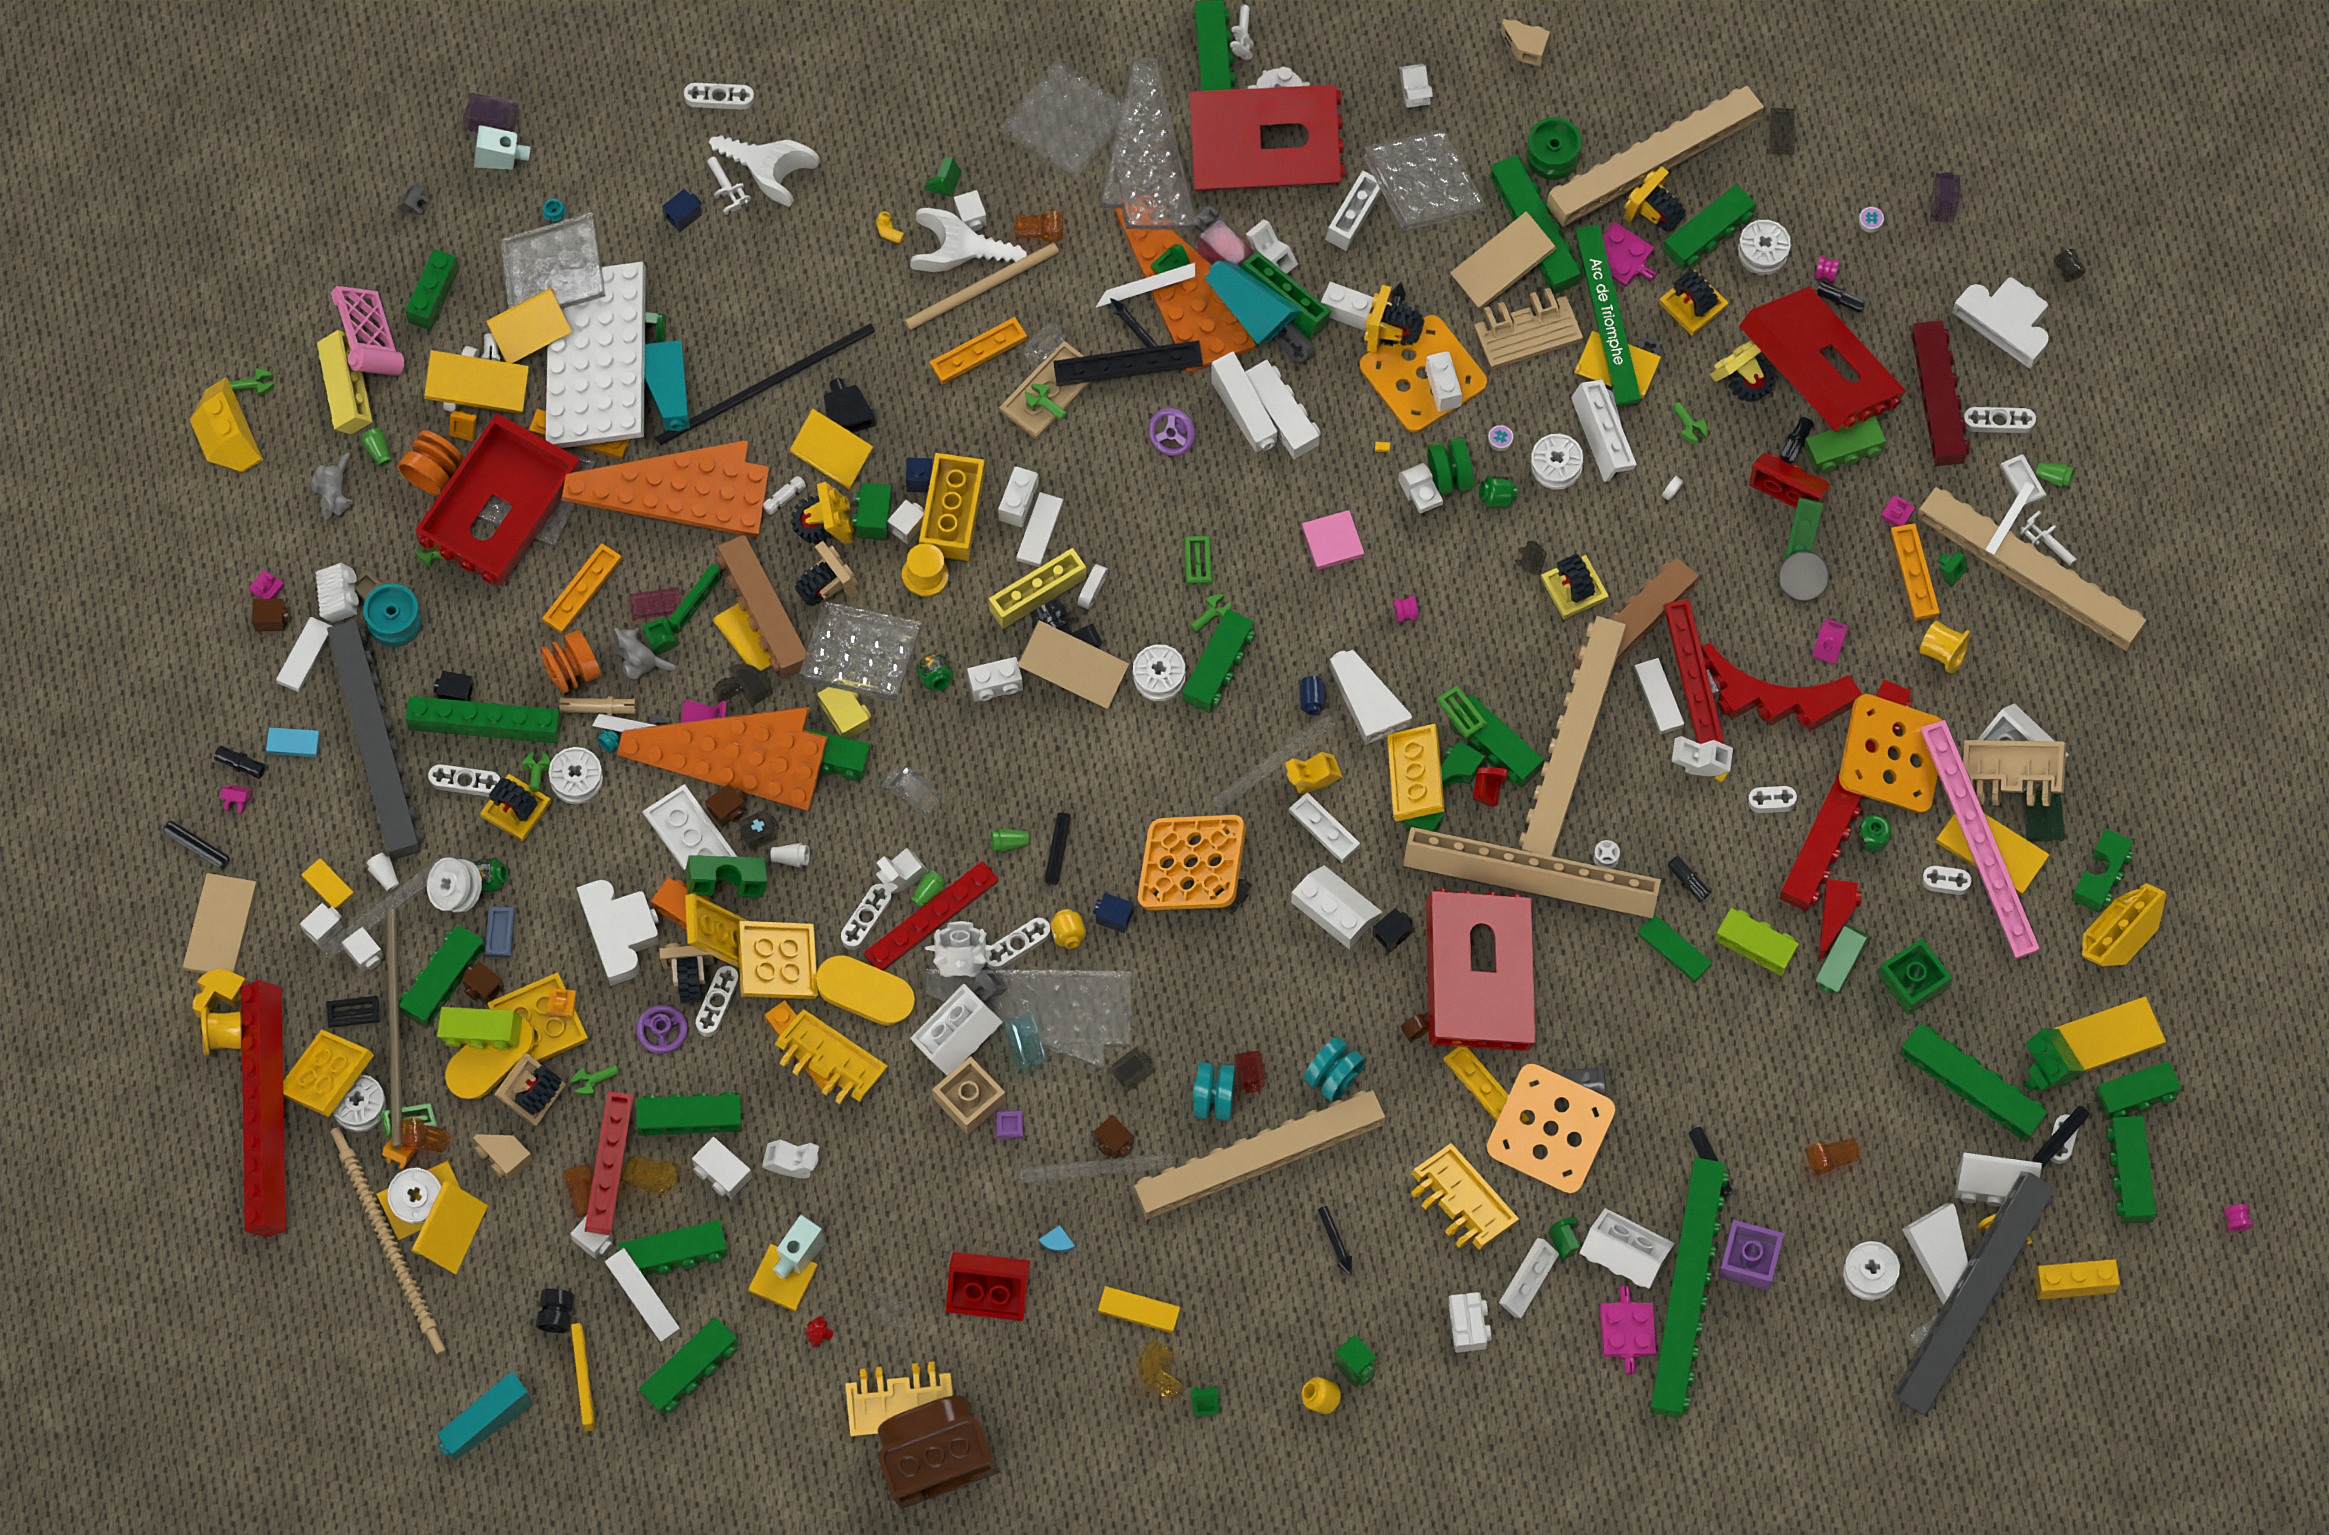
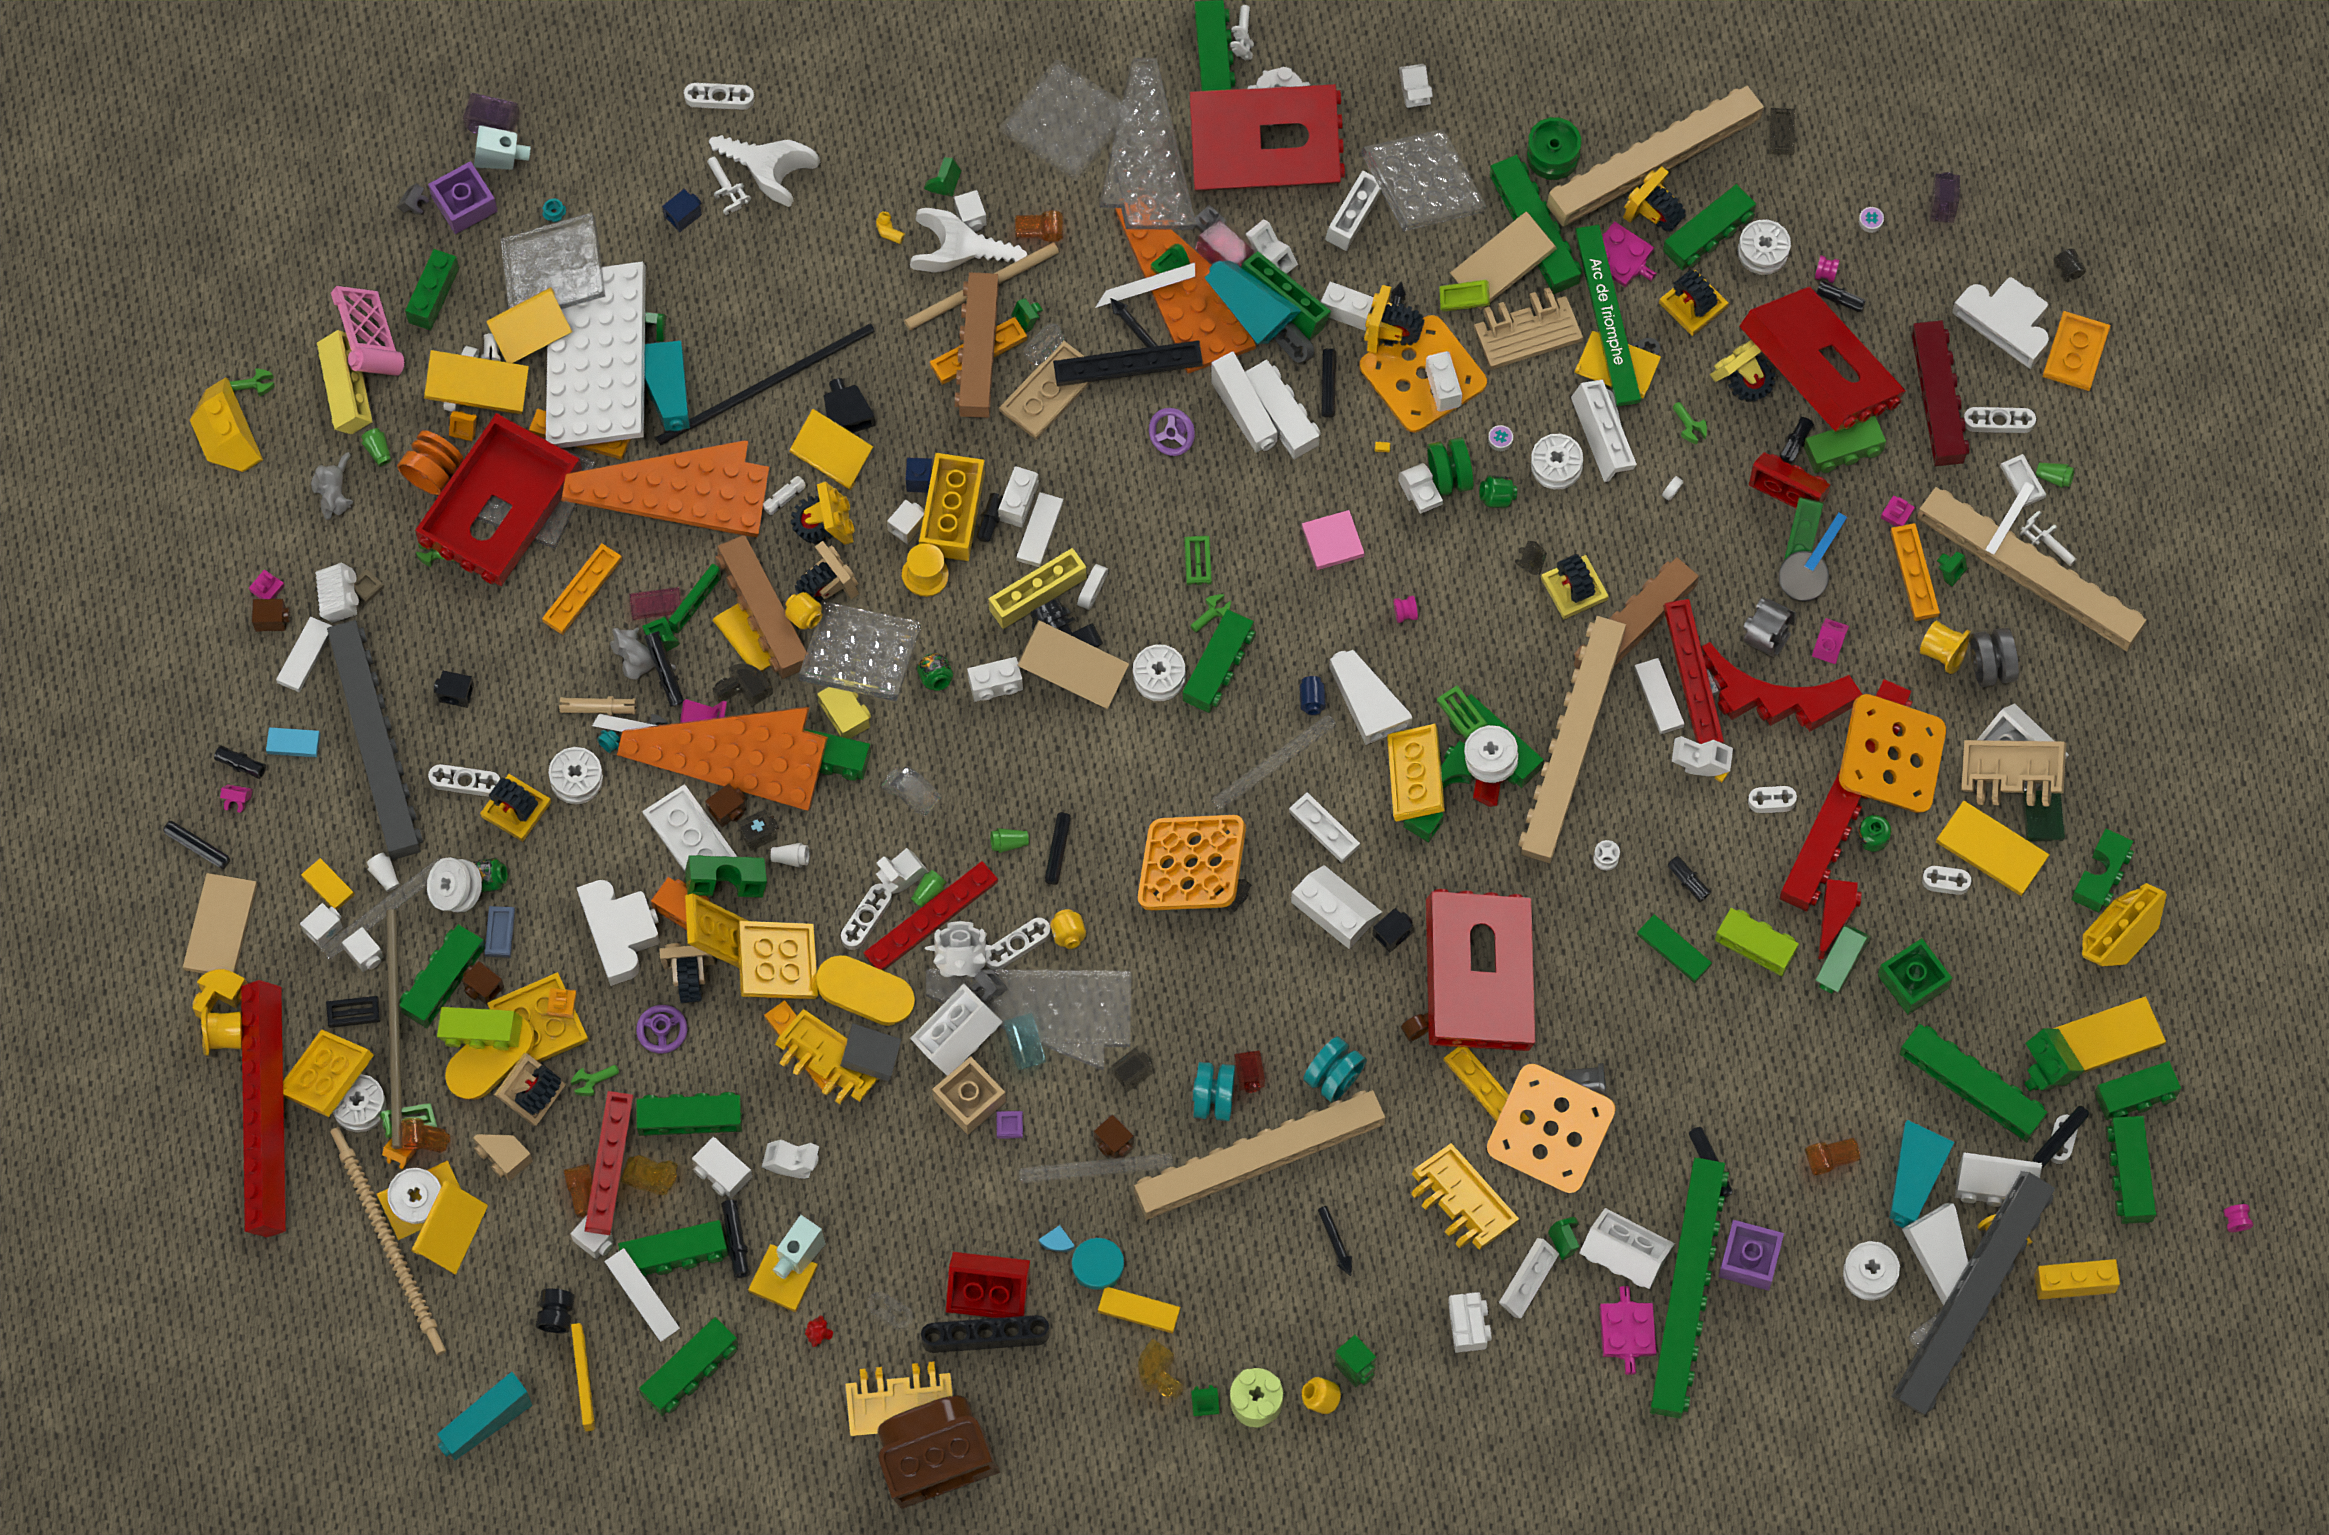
(392, 615): teal wheel -> none
(462, 197): none -> medium lavender brick
(483, 719): green brick -> none
(536, 769): bright green bar -> none
(570, 662): orange wheel -> none
(664, 669): none -> black pin
(713, 991): white beam -> none
(737, 1248): none -> black pin
(803, 611): none -> yellow head
(870, 1052): none -> dark grey tile
(873, 511): green brick -> none
(974, 1327): none -> black beam
(978, 346): none -> medium nougat brick
(989, 518): none -> black axle
(1026, 314): none -> green tile
(1043, 401): bright green bar -> none
(1097, 1263): none -> teal tile
(1113, 912): dark blue brick -> none
(1243, 1390): none -> yellowish green brick
(1314, 773): yellow brick -> none
(1328, 382): none -> black axle
(1464, 295): none -> lime tile
(1492, 741): none -> white wheel
(1526, 41): tan slope -> none
(1531, 872): tan brick -> none
(1769, 627): none -> flat silver brick
(1825, 541): none -> dark azure sticker
(1918, 1168): none -> teal slope
(1980, 840): bright pink plate -> none
(1994, 657): none -> flat silver wheel
(2076, 350): none -> light orange tile

